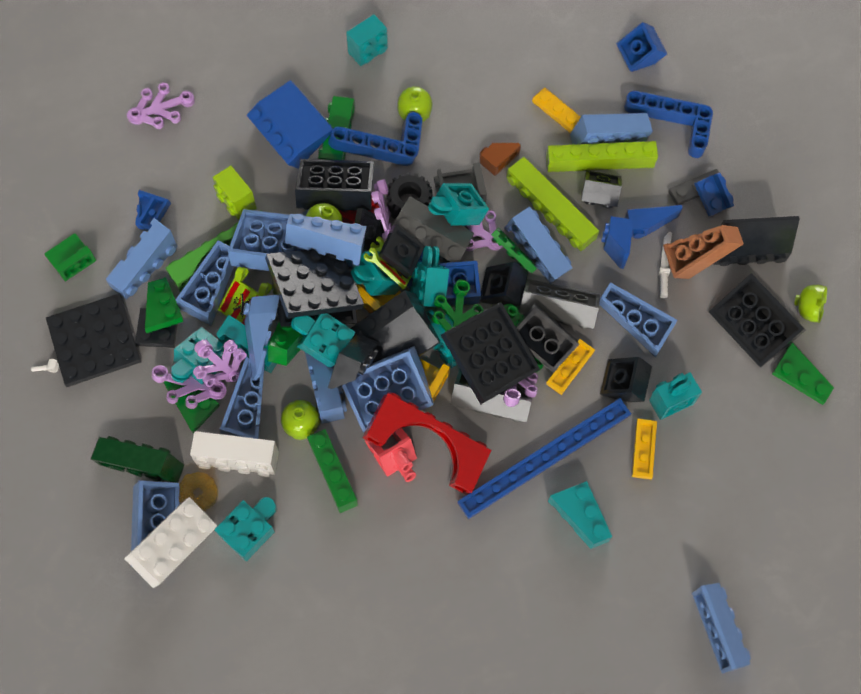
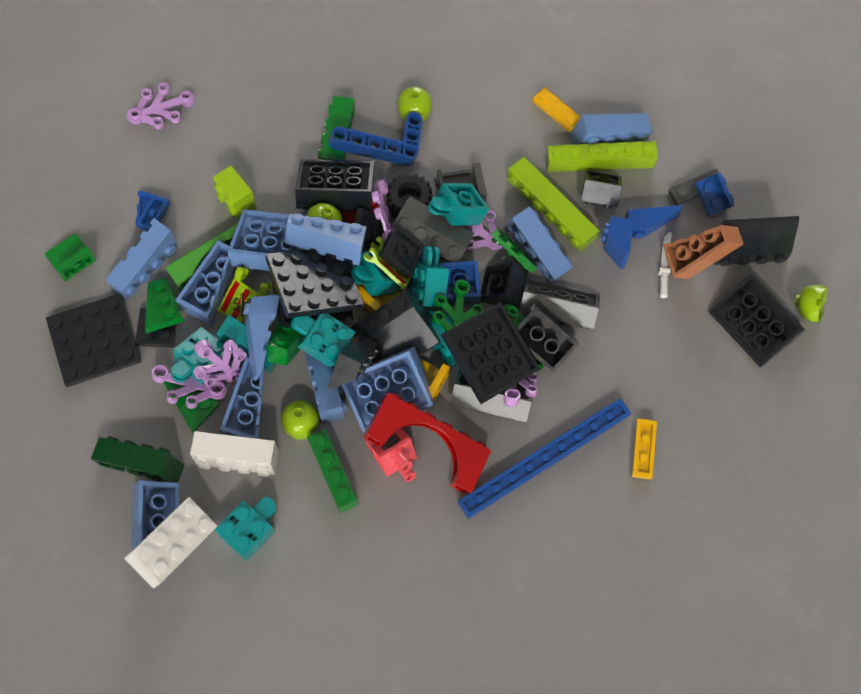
(52, 366): white hand -> none
(205, 483): clear yellow plate -> none
(290, 123): blue slope -> none
(367, 40): teal brick -> none
(498, 156): dark orange slope -> none
(570, 367): yellow plate -> none
(582, 512): teal wedge -> none
(626, 379): black slope -> none
(639, 318): medium blue wedge -> none
(641, 47): blue slope -> none
(675, 395): teal brick -> none
(676, 115): blue beam -> none
(721, 628): medium blue slope -> none
(803, 375): green wing -> none

